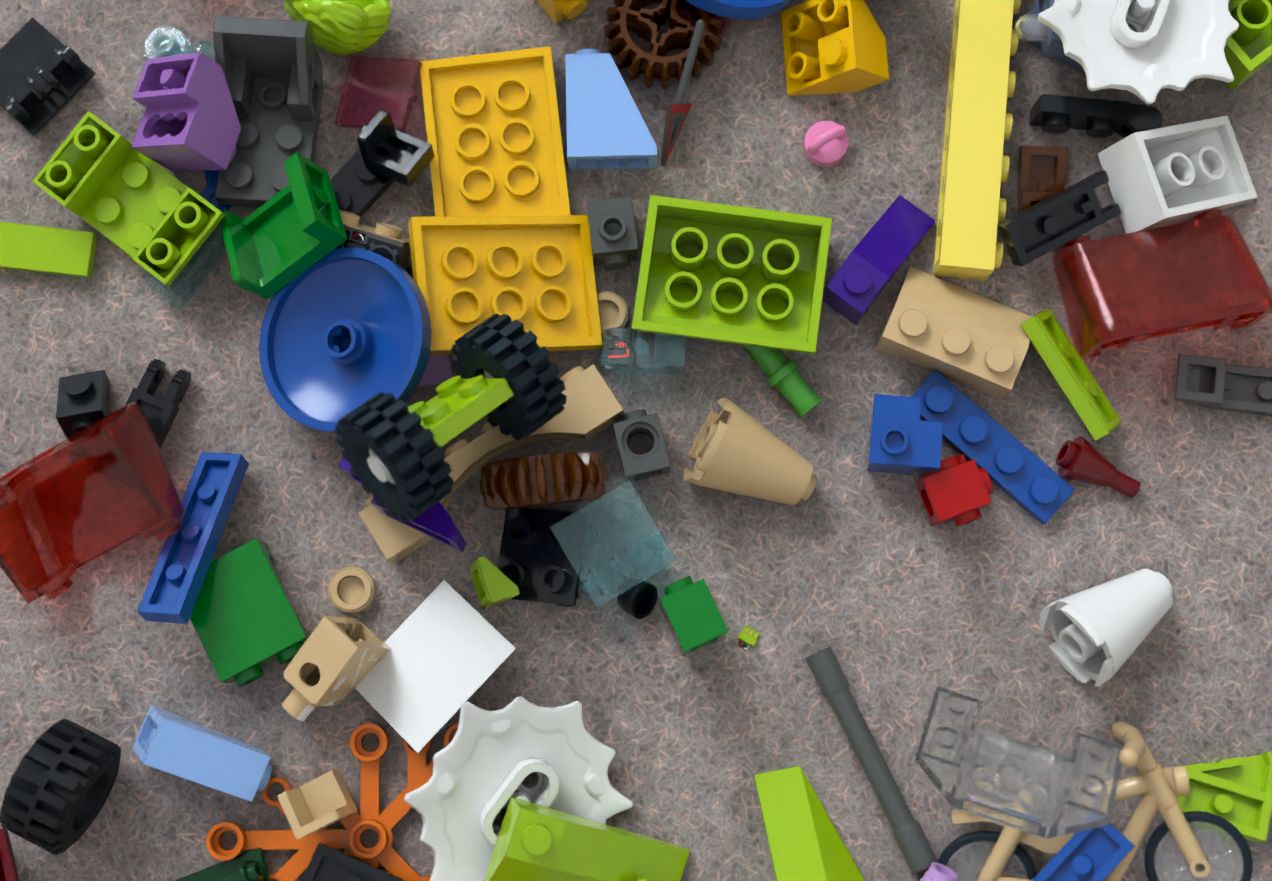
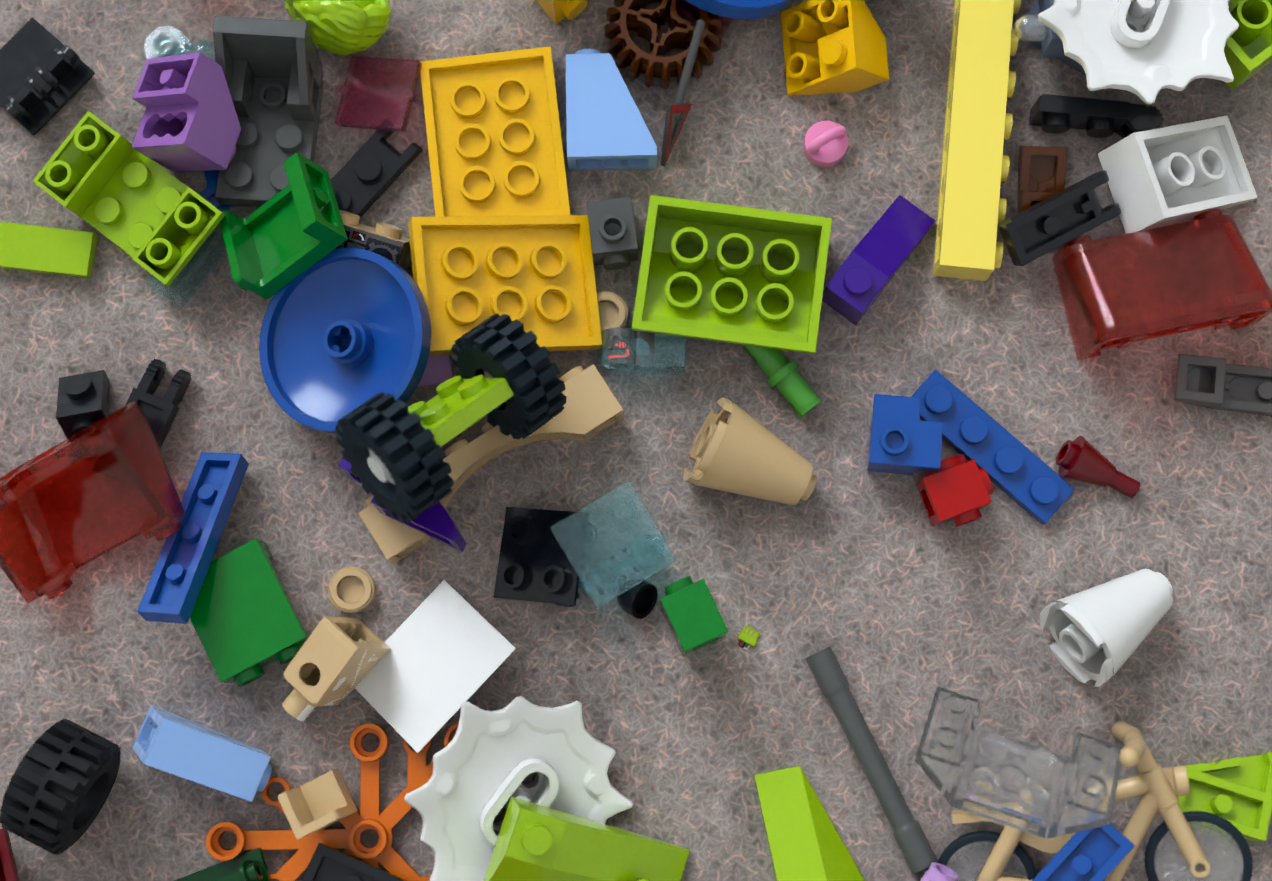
(393, 151): black bracket -> none
(491, 584): lime slope -> none
(543, 480): reddish brown gear -> none
(647, 465): dark grey brick -> none
(956, 334): tan slope -> none
(1072, 374): lime tile -> none

